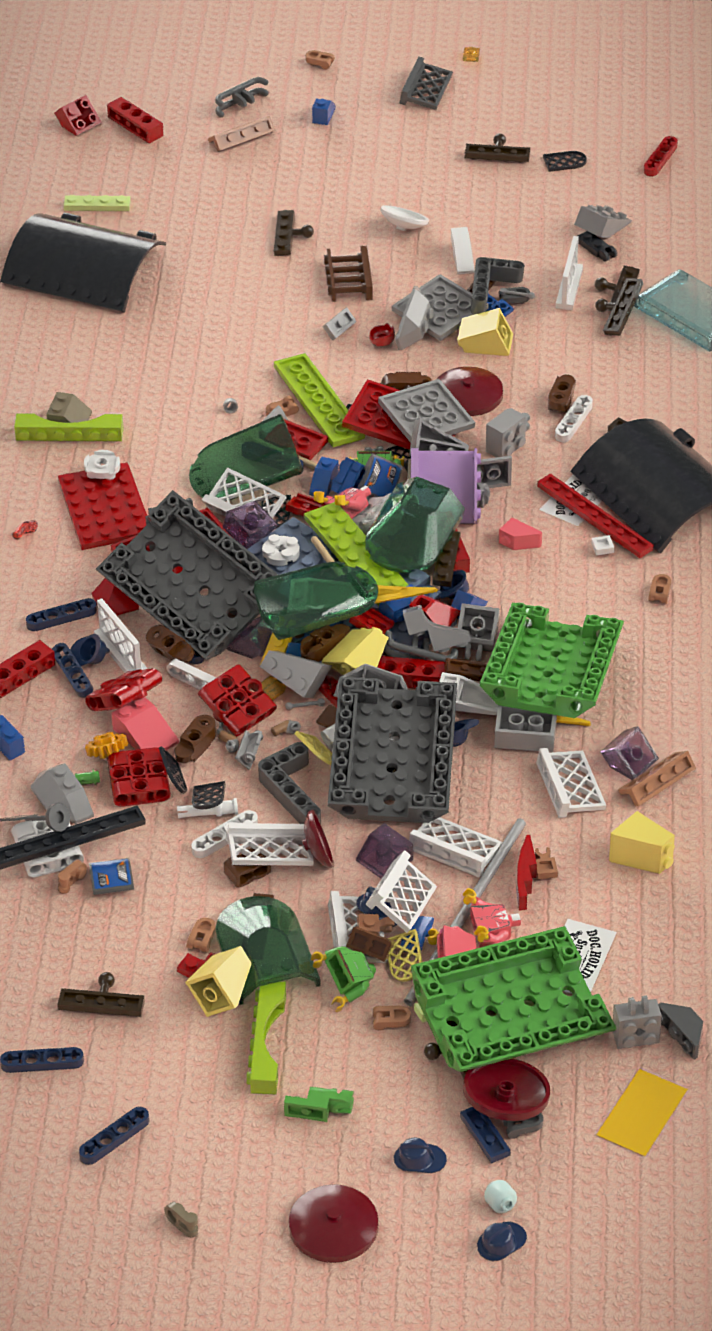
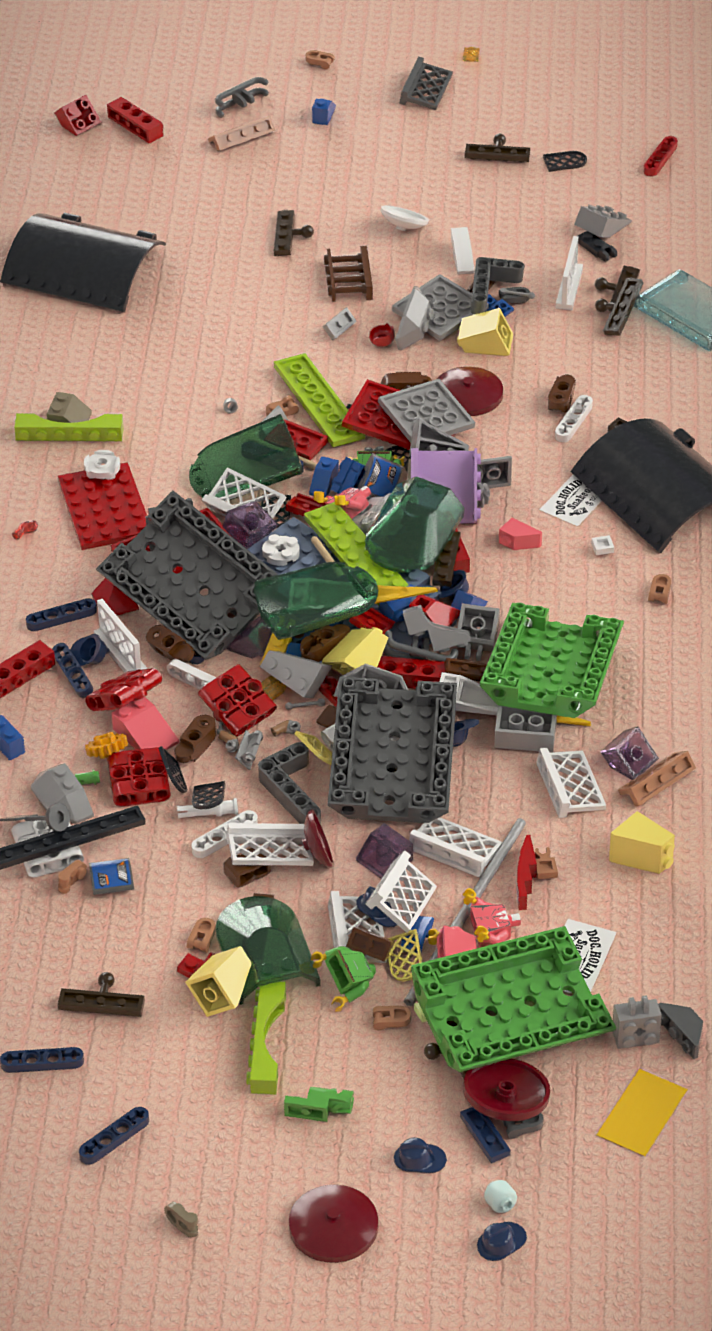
(97, 203): yellowish green plate -> none
(372, 923): nougat plate -> none
(506, 432): light grey hinge -> none
(595, 515): red plate -> none

